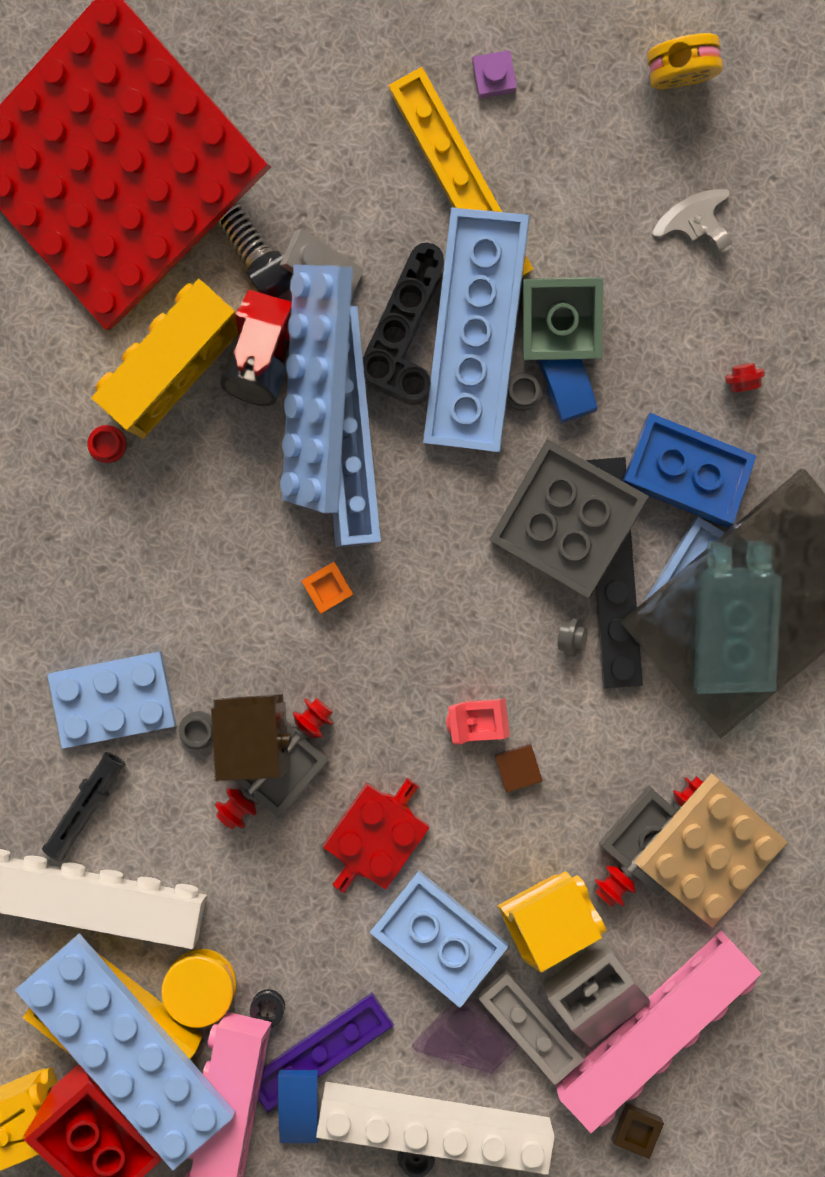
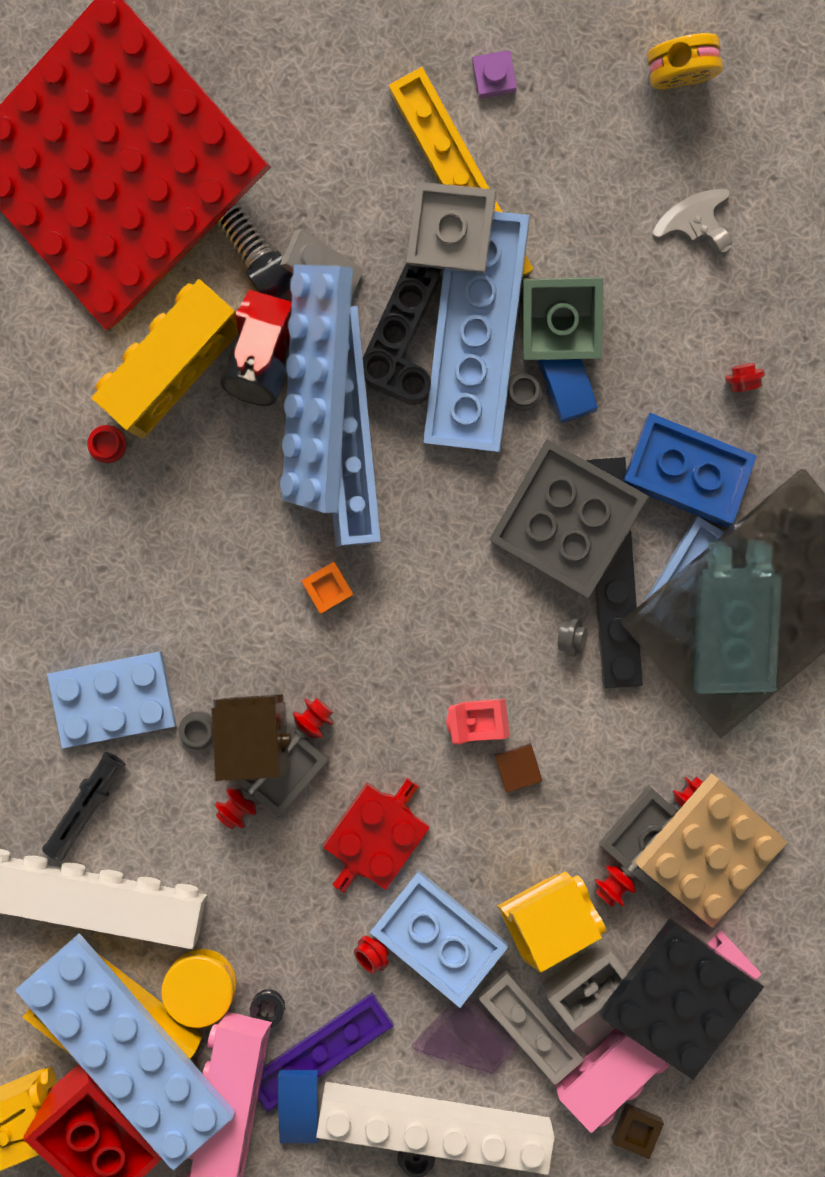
(371, 954): none -> red plate
(451, 227): none -> light grey plate
(681, 999): none -> black plate

